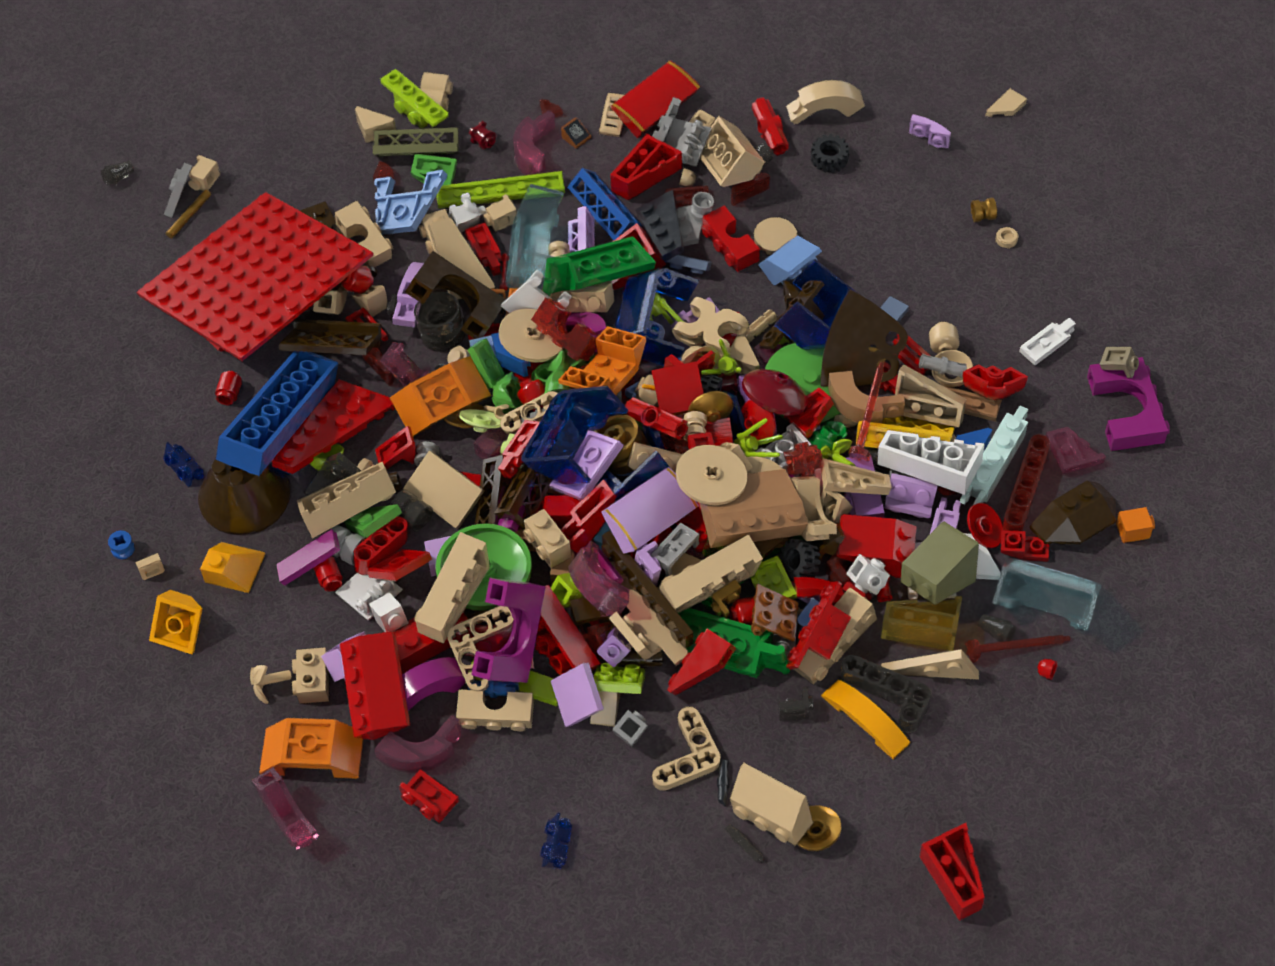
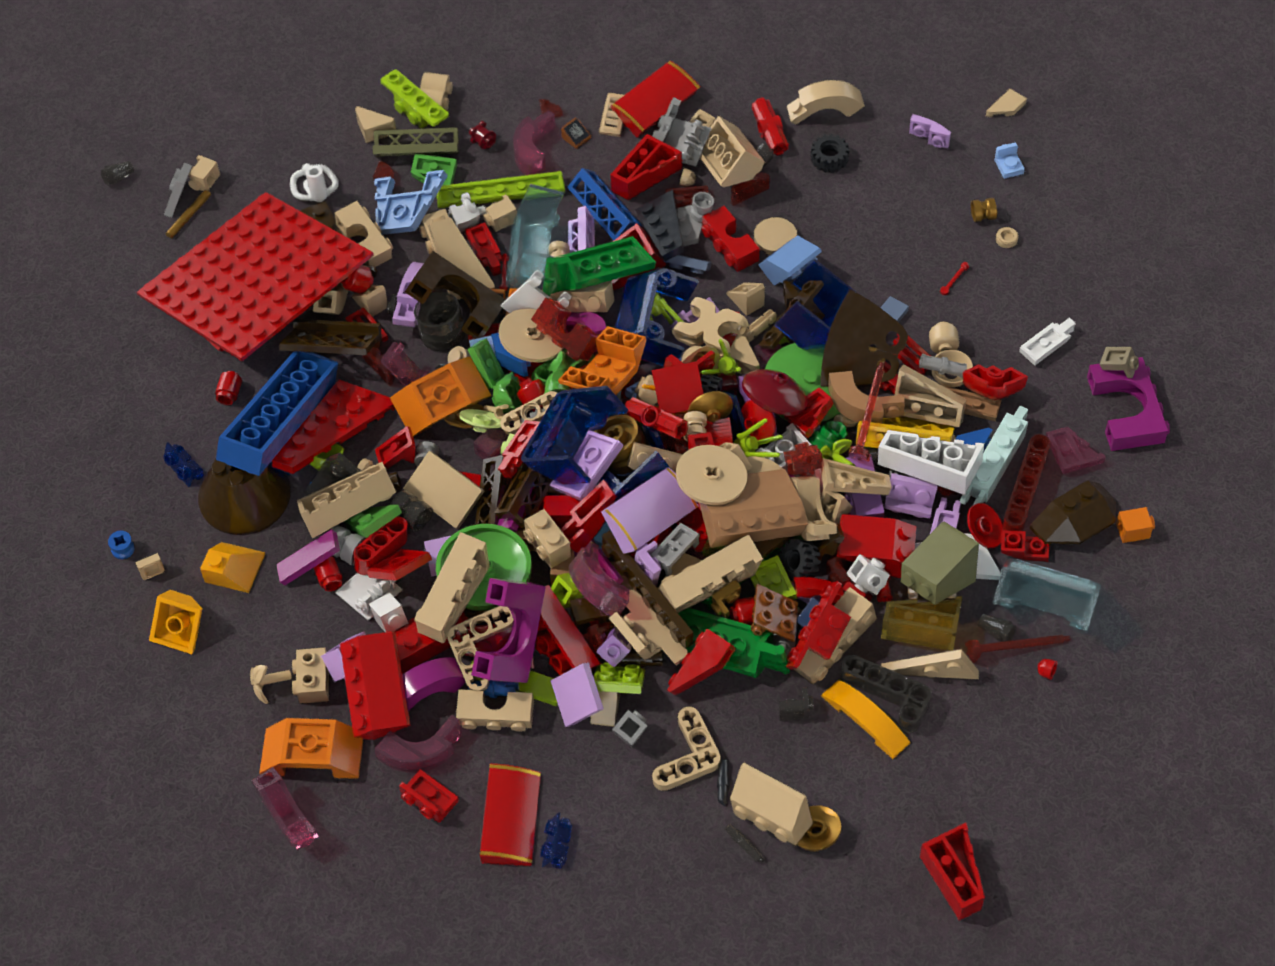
(315, 180): none -> white piece
(510, 815): none -> red slope
(748, 297): none -> tan slope
(945, 289): none -> red hinge
(1008, 160): none -> light blue bracket

